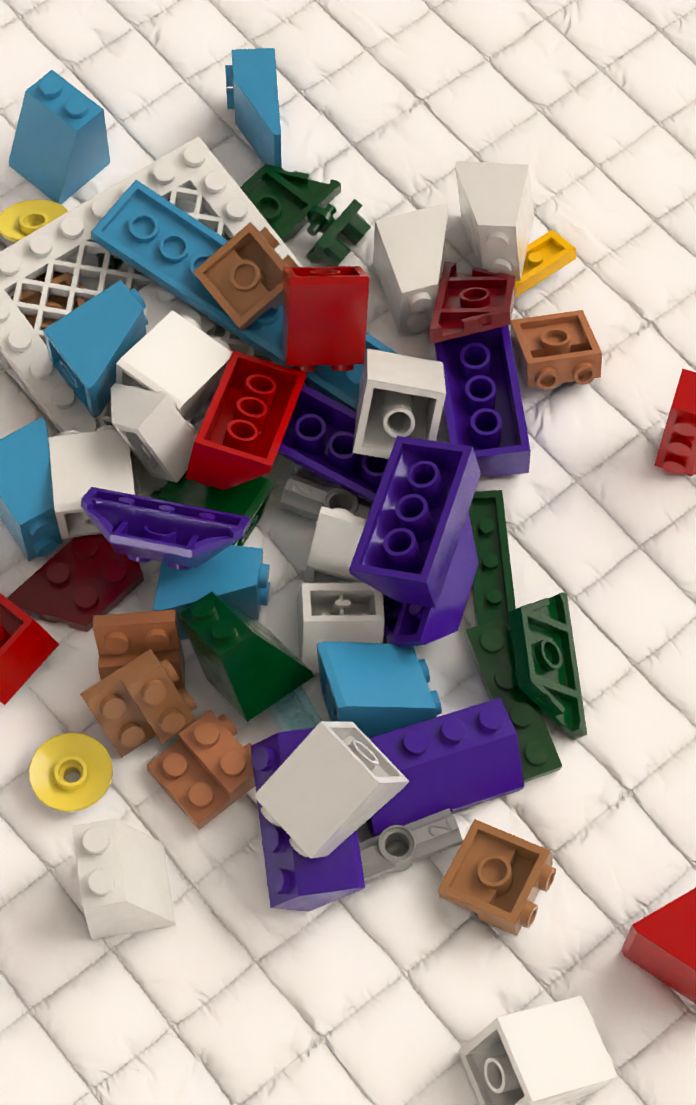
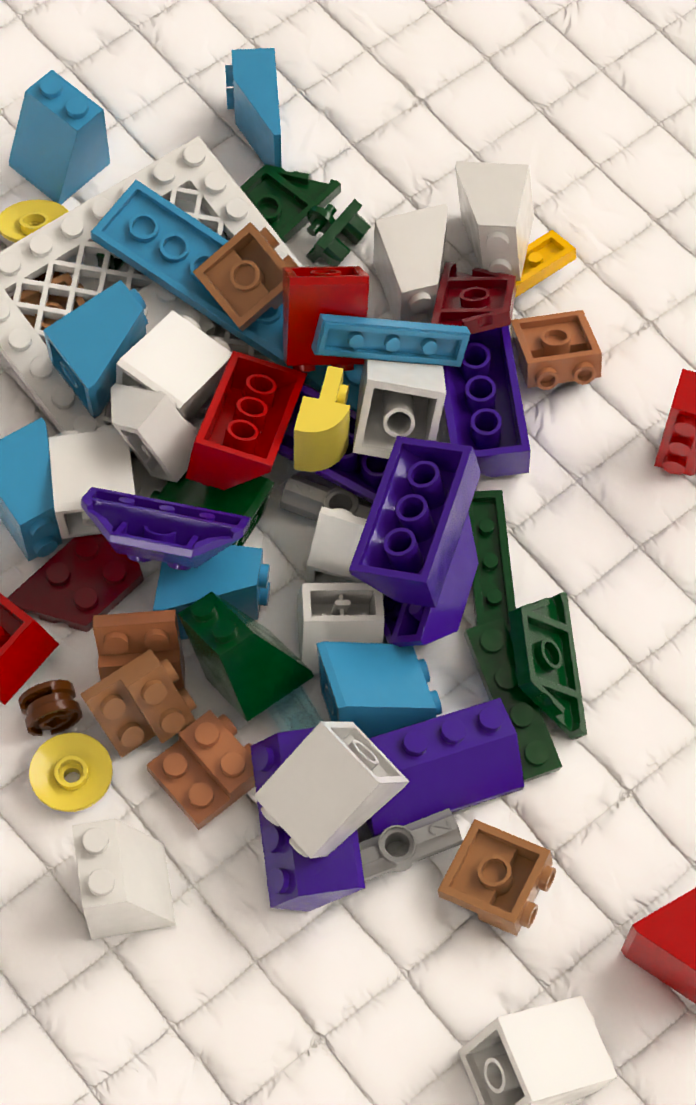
(50, 707): none -> reddish brown wheel
(323, 425): none -> light yellow brick
(390, 340): none -> dark azure tile

